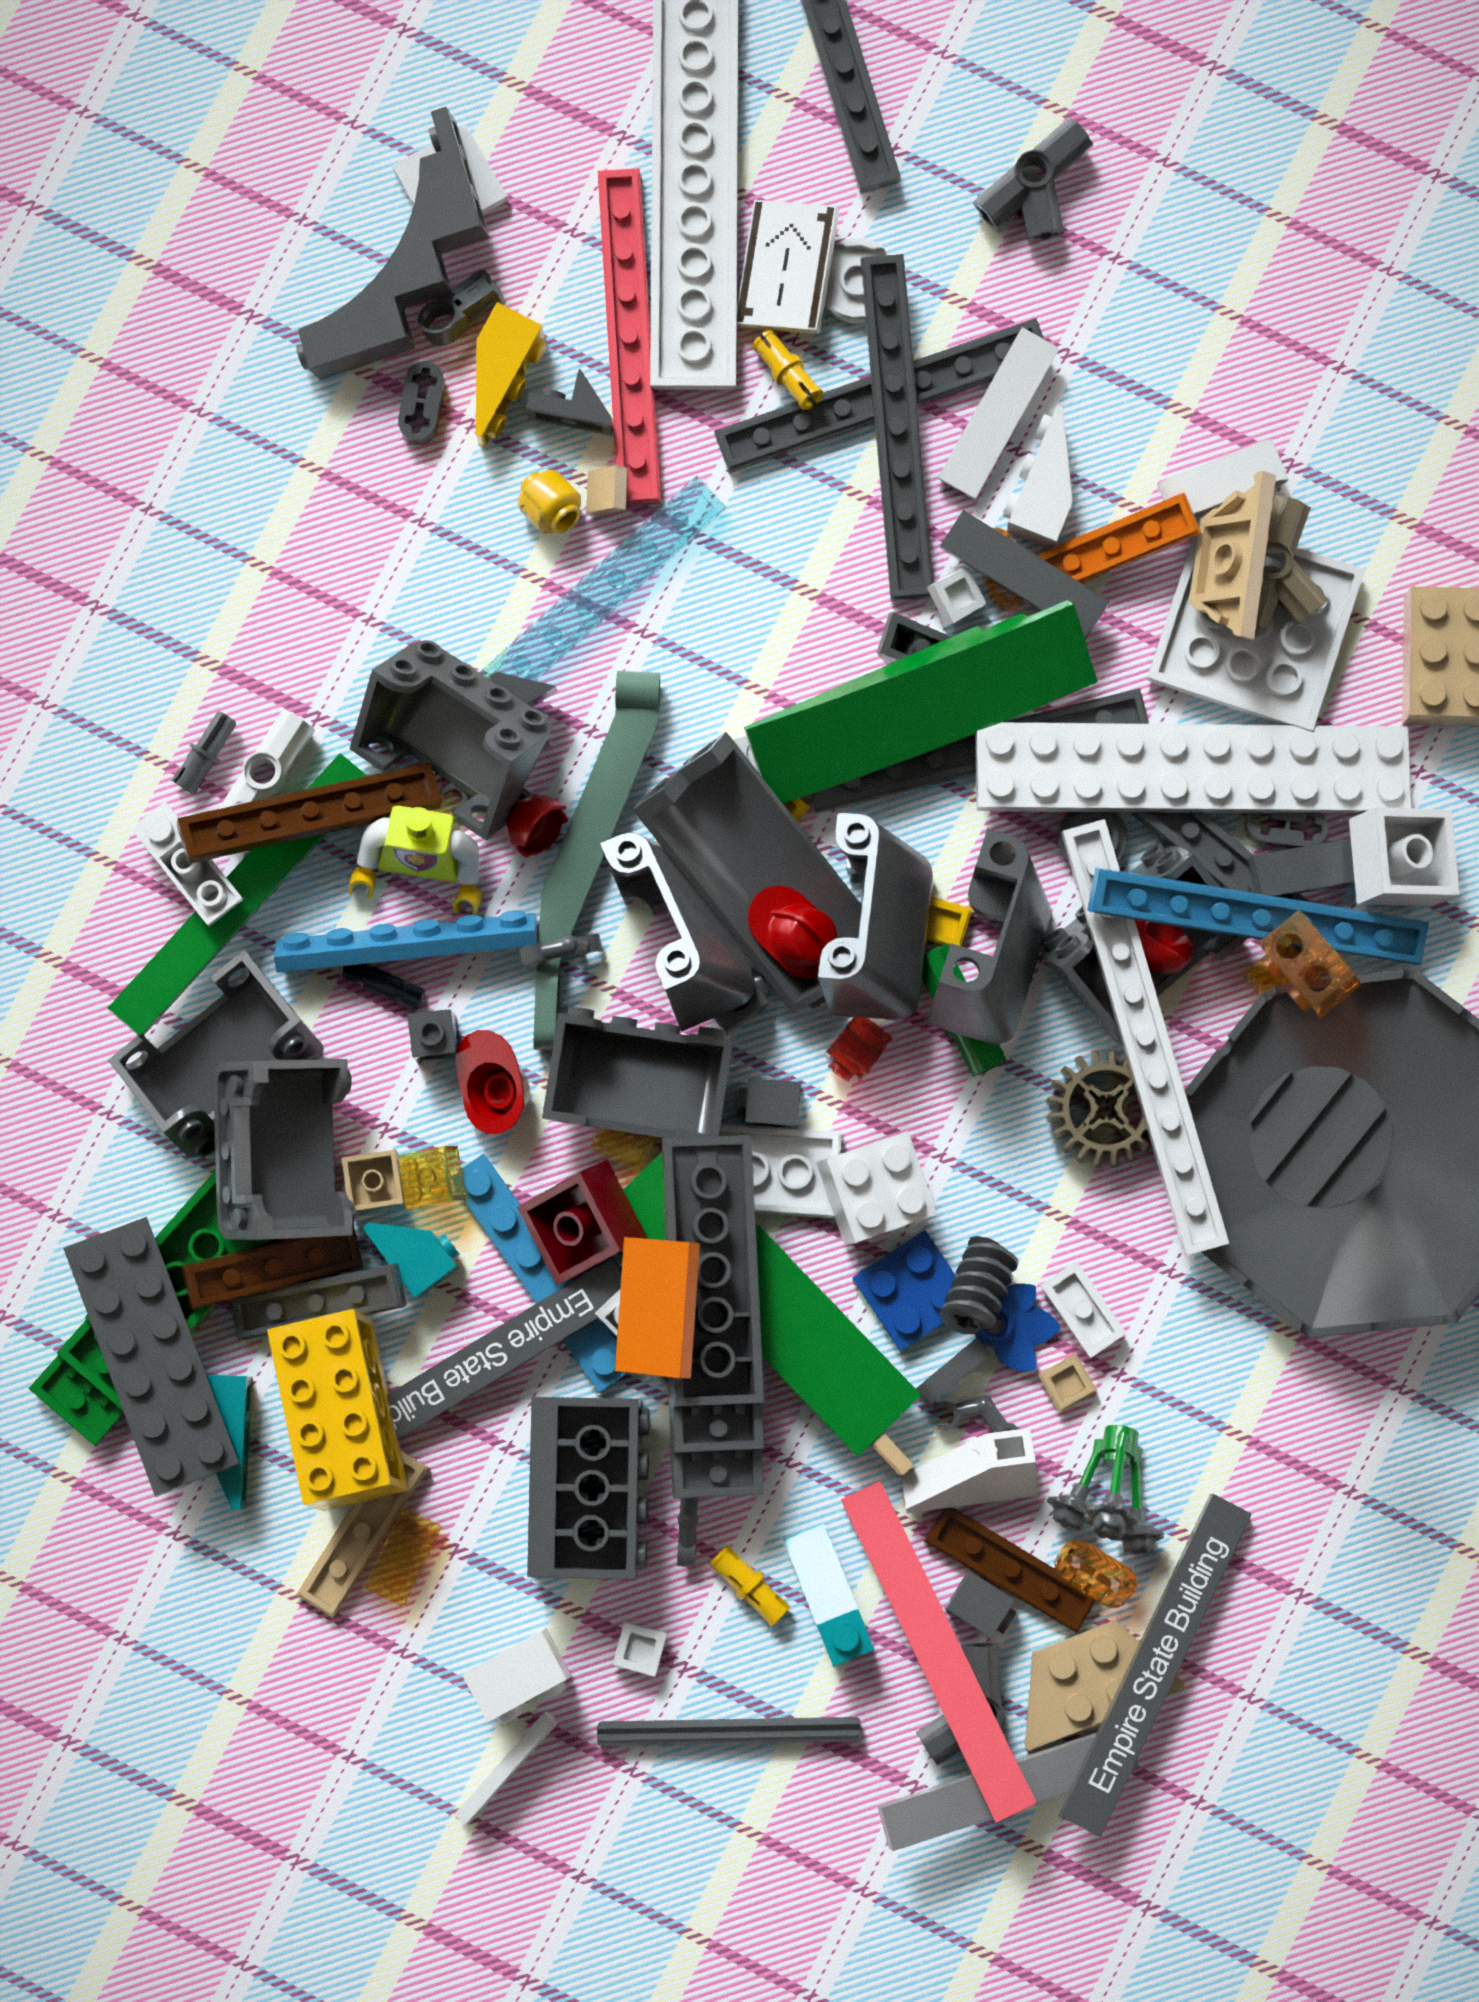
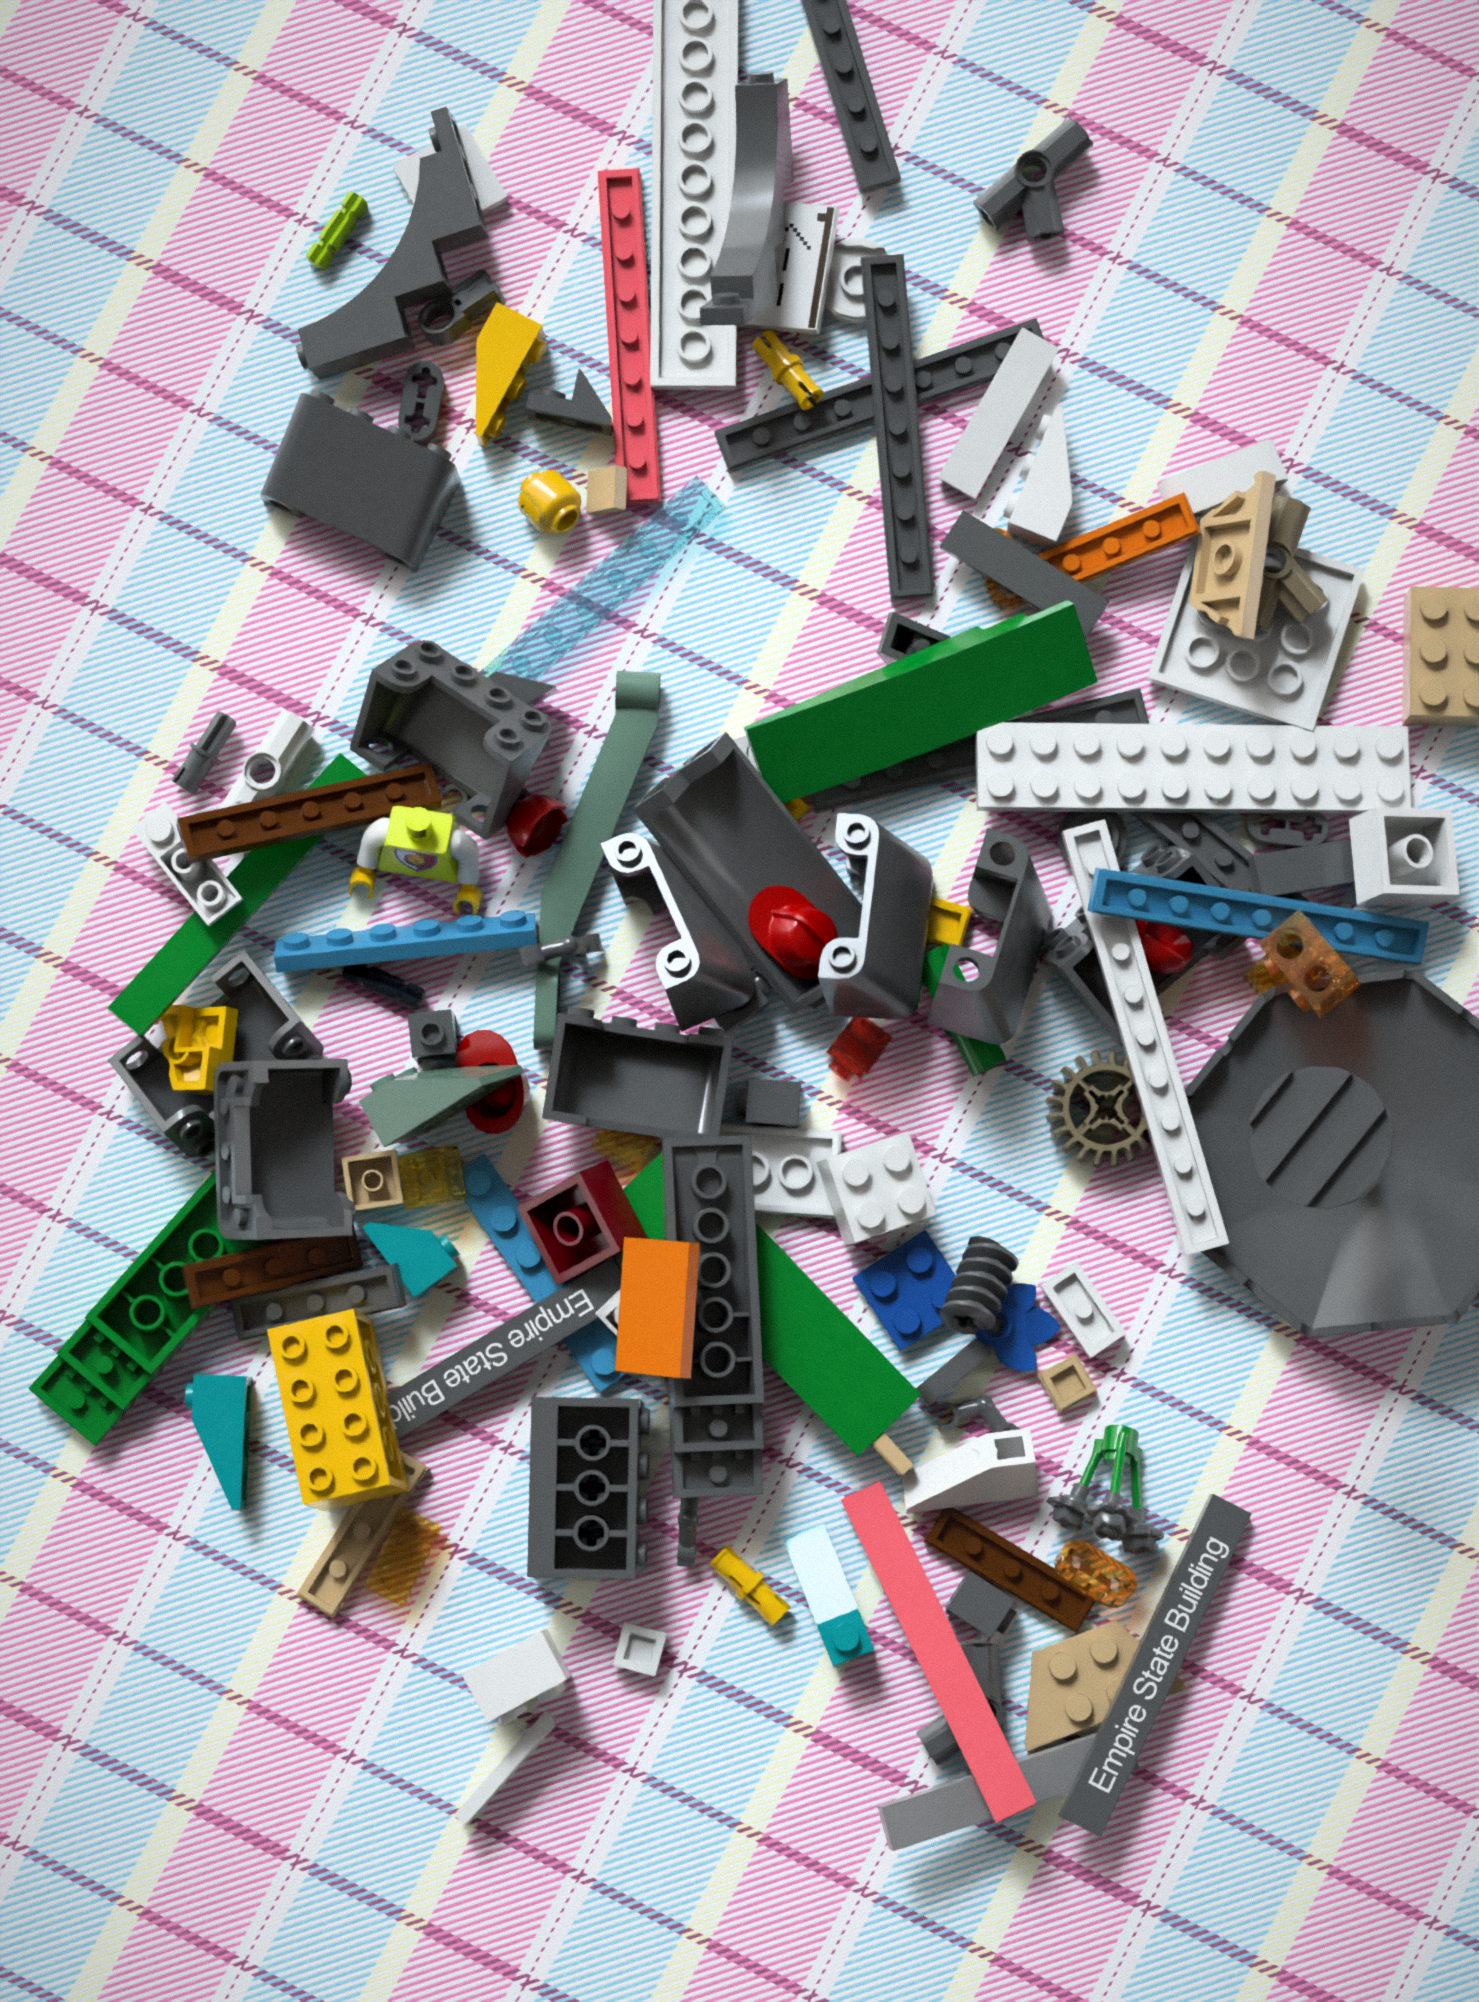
(151, 1356): dark grey plate -> none
(197, 1044): none -> yellow slope
(337, 231): none -> lime axle
(362, 478): none -> dark grey windscreen
(423, 1100): none -> sand green slope
(729, 1731): dark grey axle -> none
(746, 267): none -> dark grey arch
(956, 595): white plate -> none

